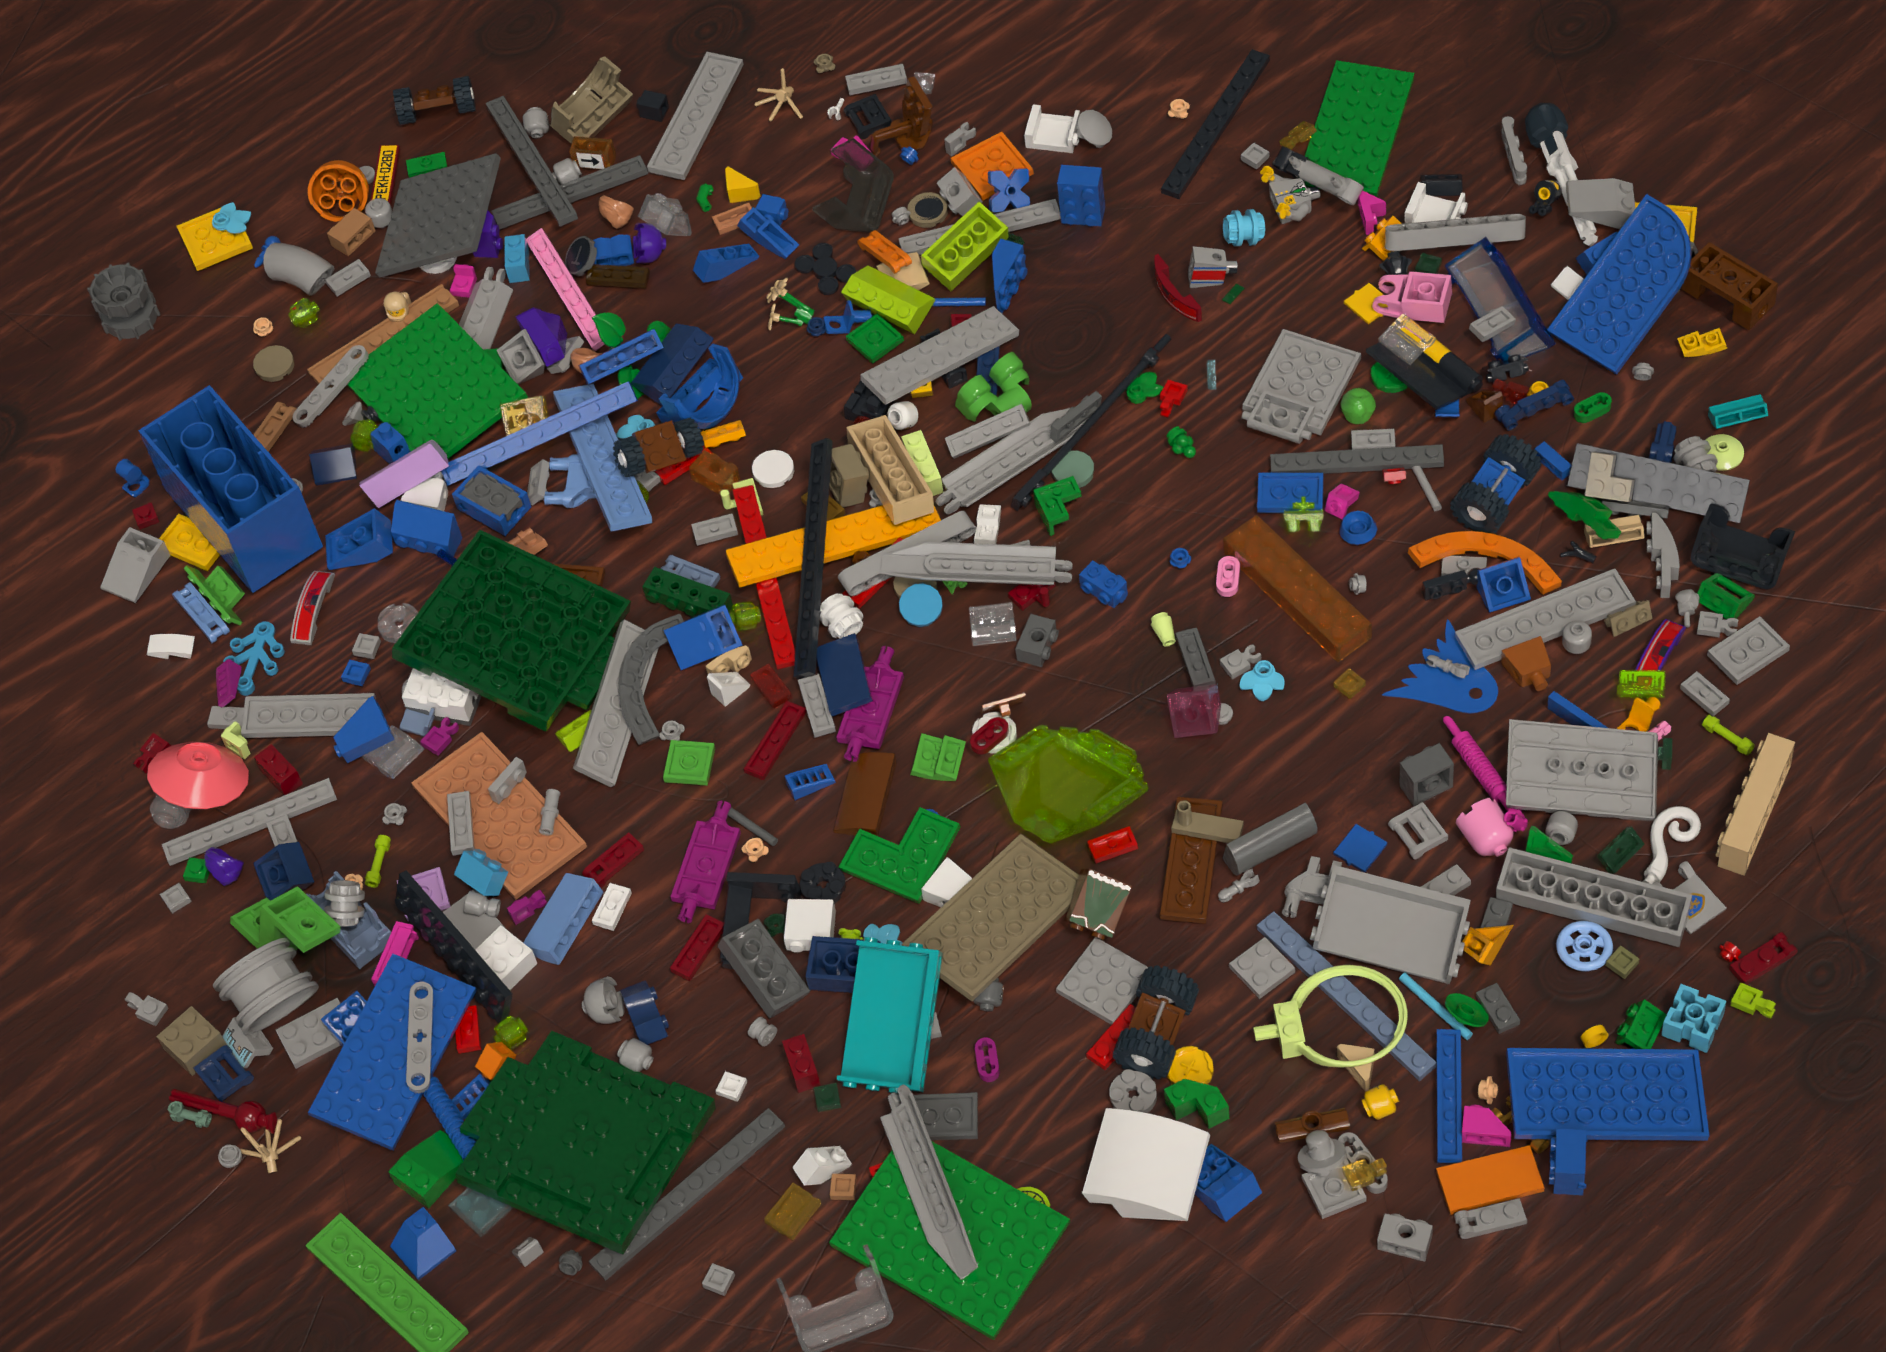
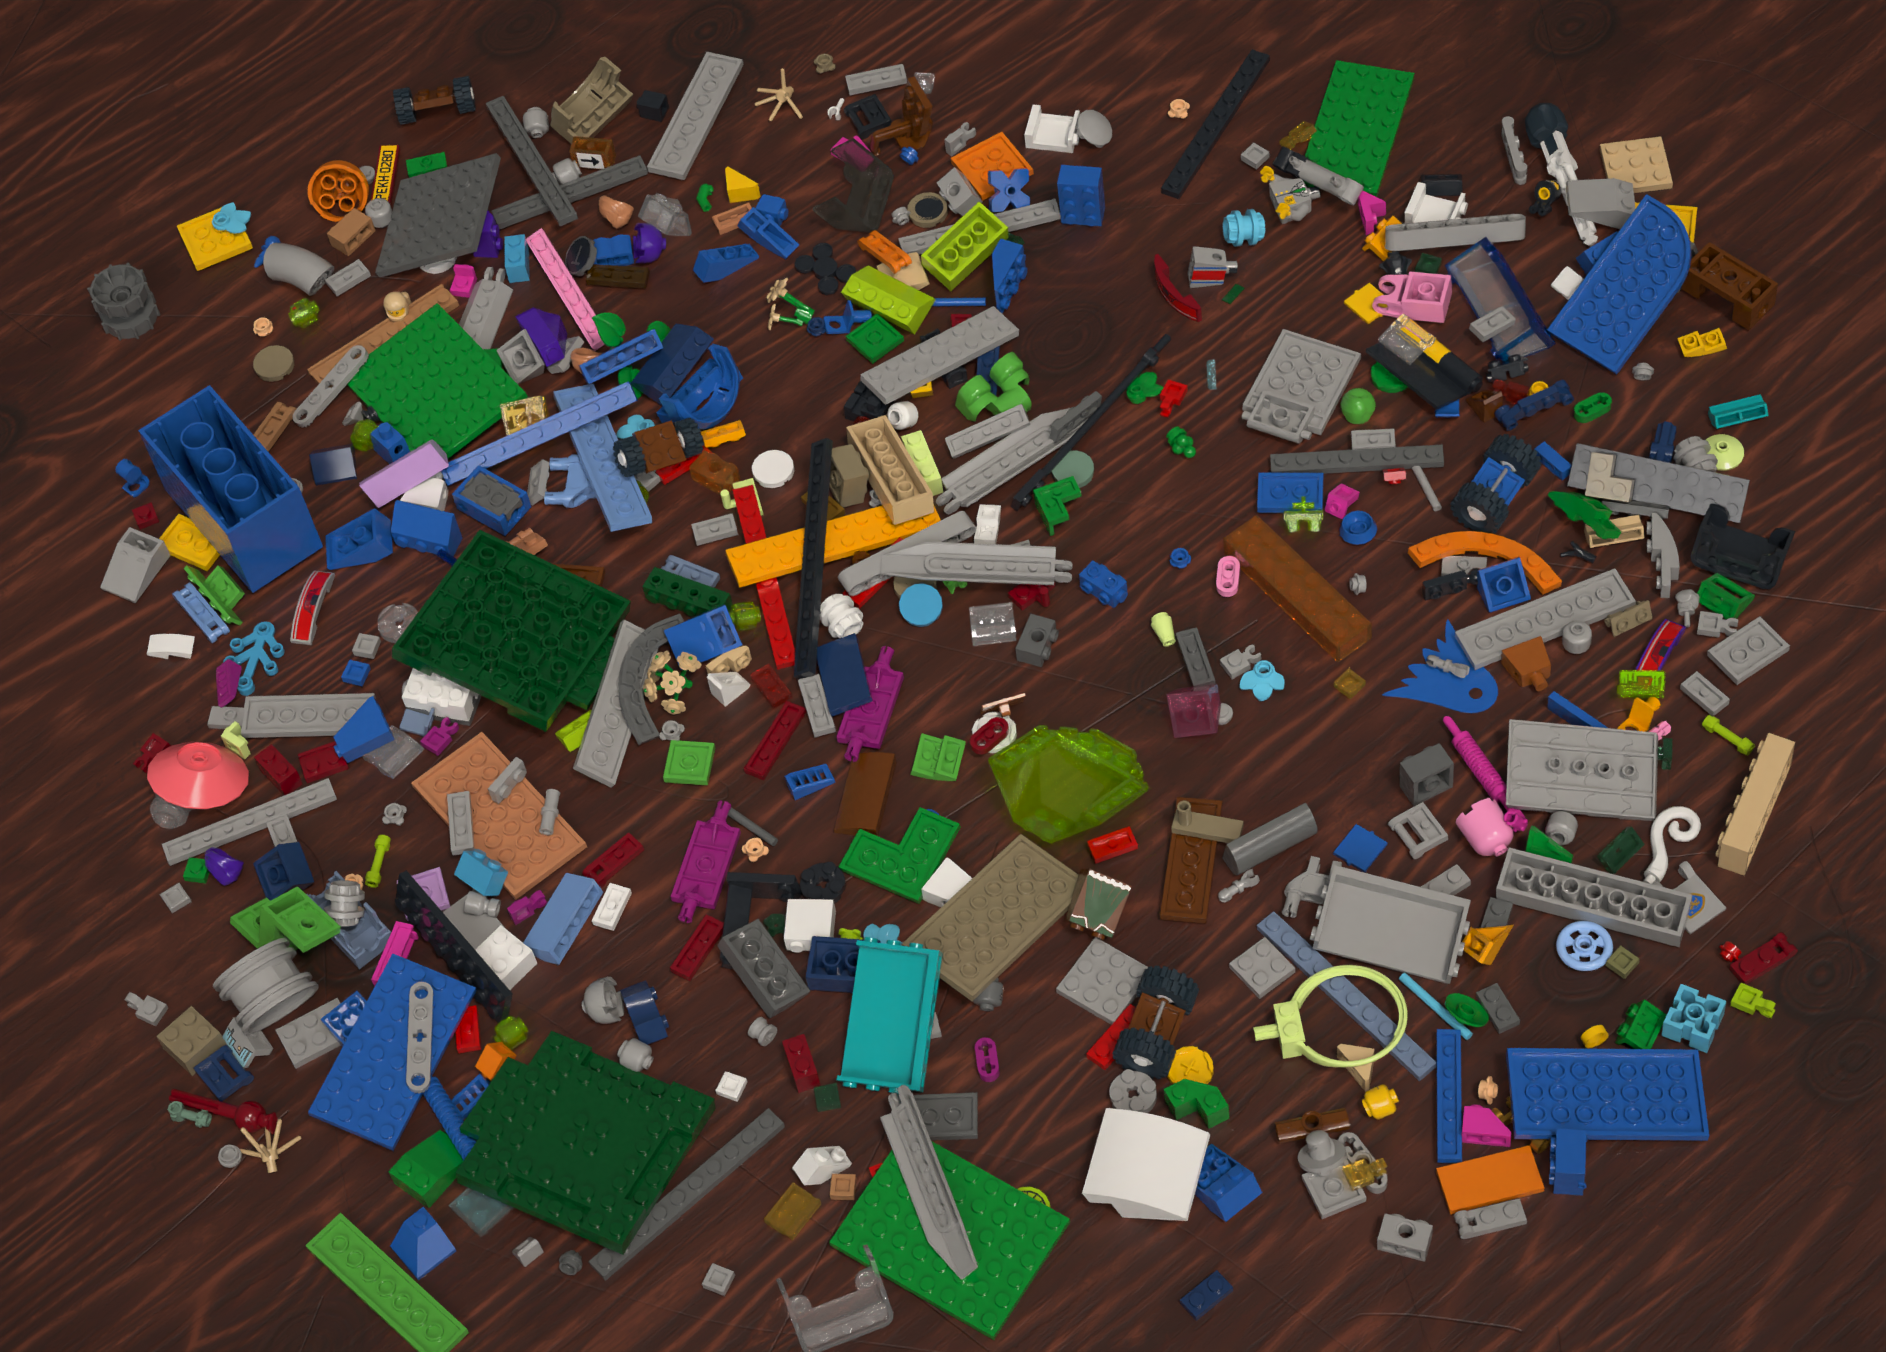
(321, 762): none -> dark red plate
(672, 680): none -> tan plant
(1206, 1295): none -> dark blue plate
(1638, 163): none -> tan plate

